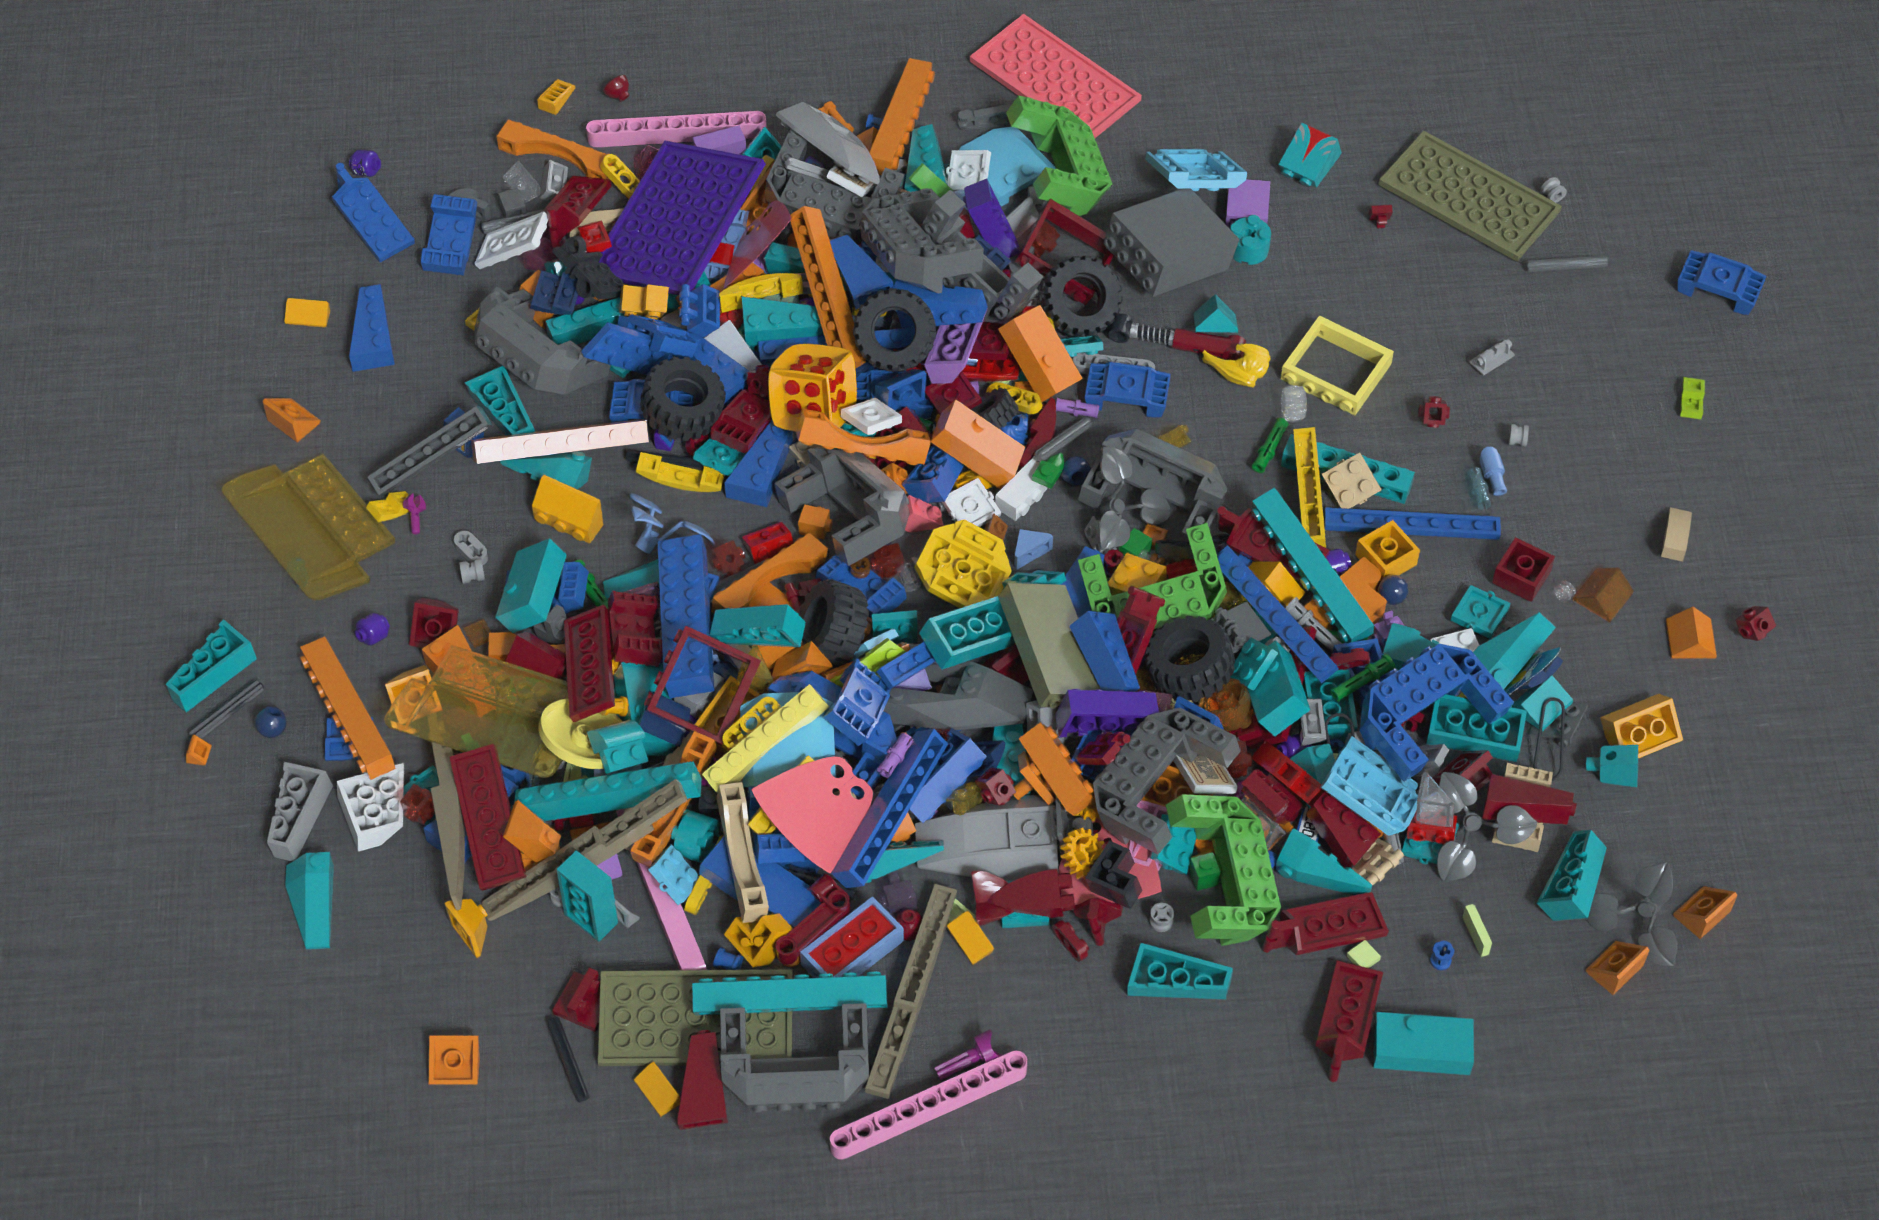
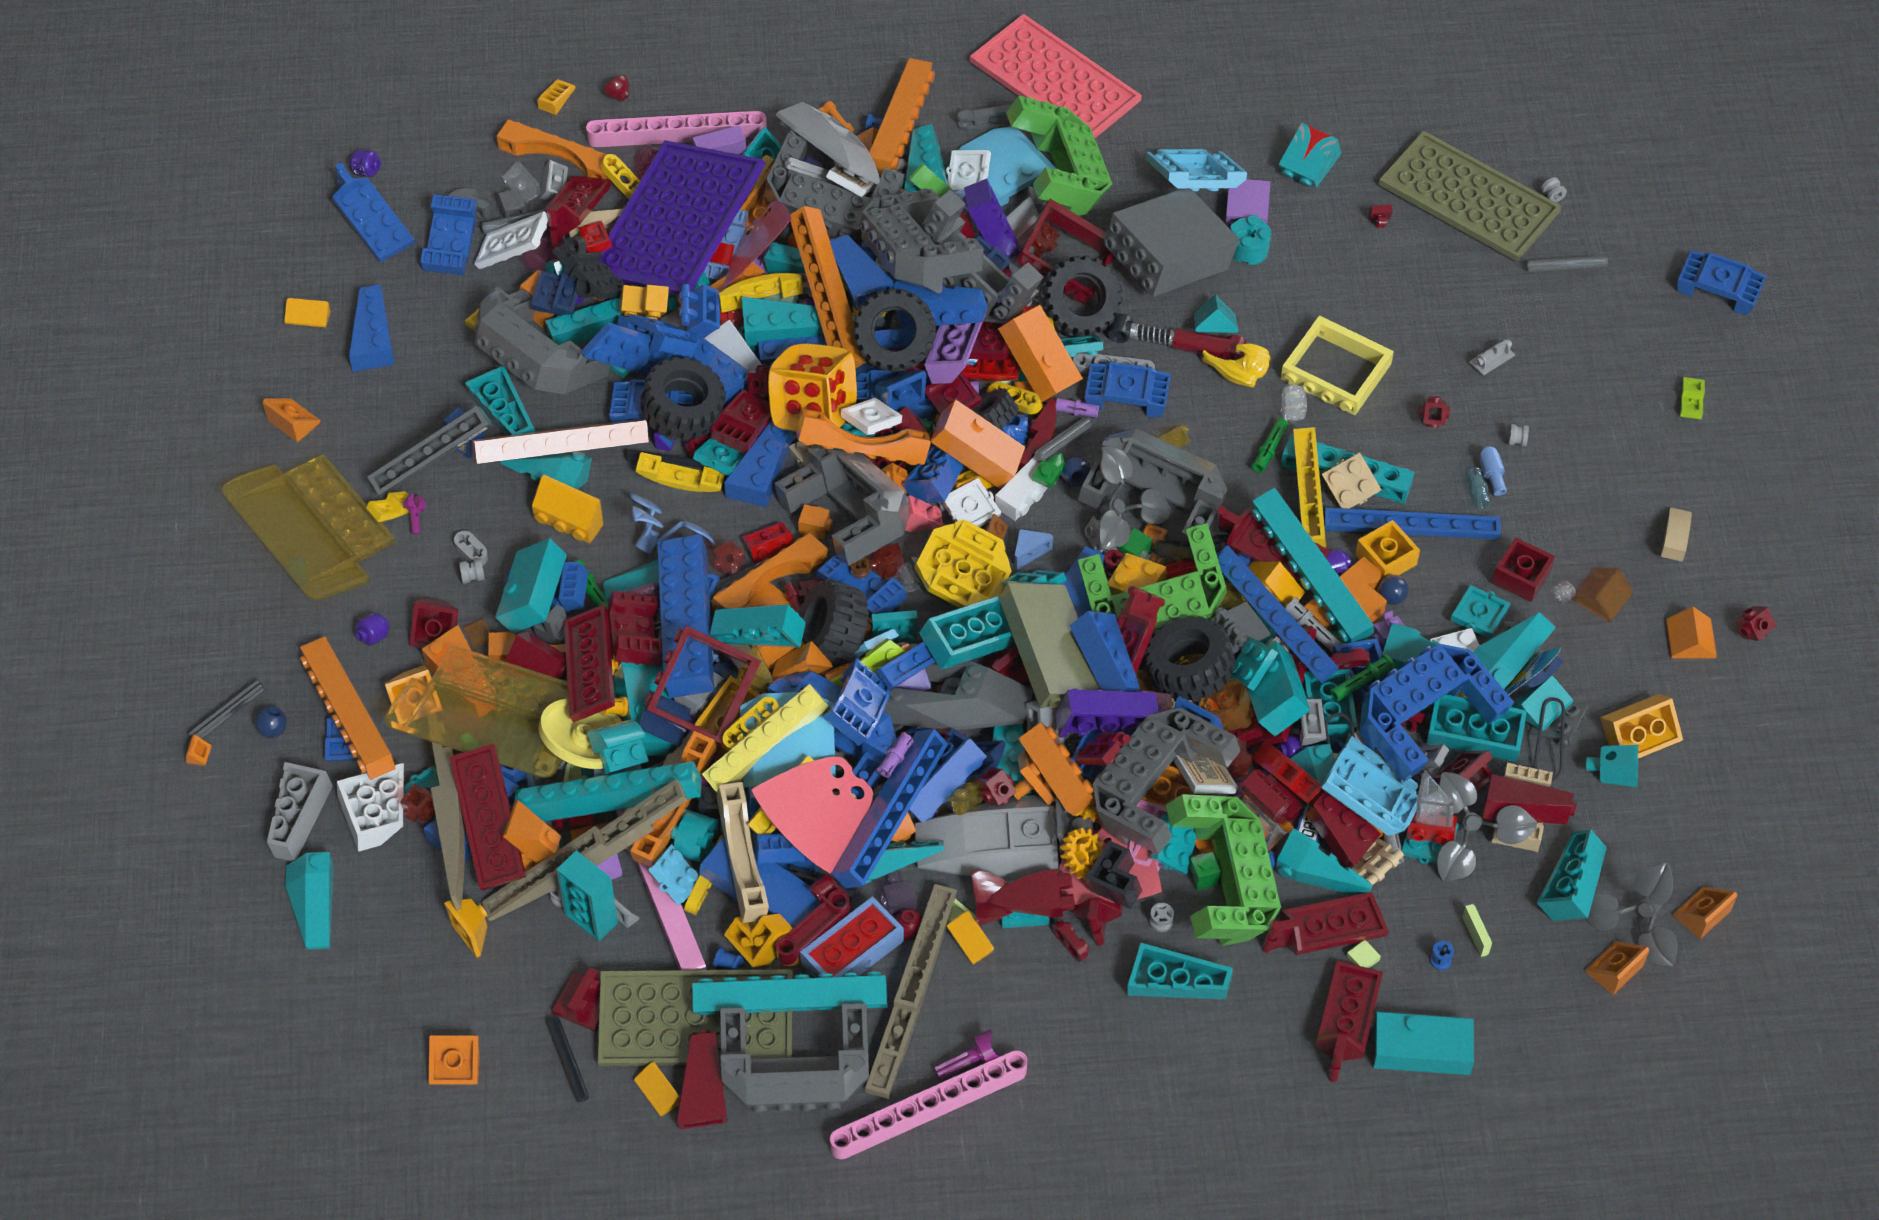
(211, 666): teal wedge -> none

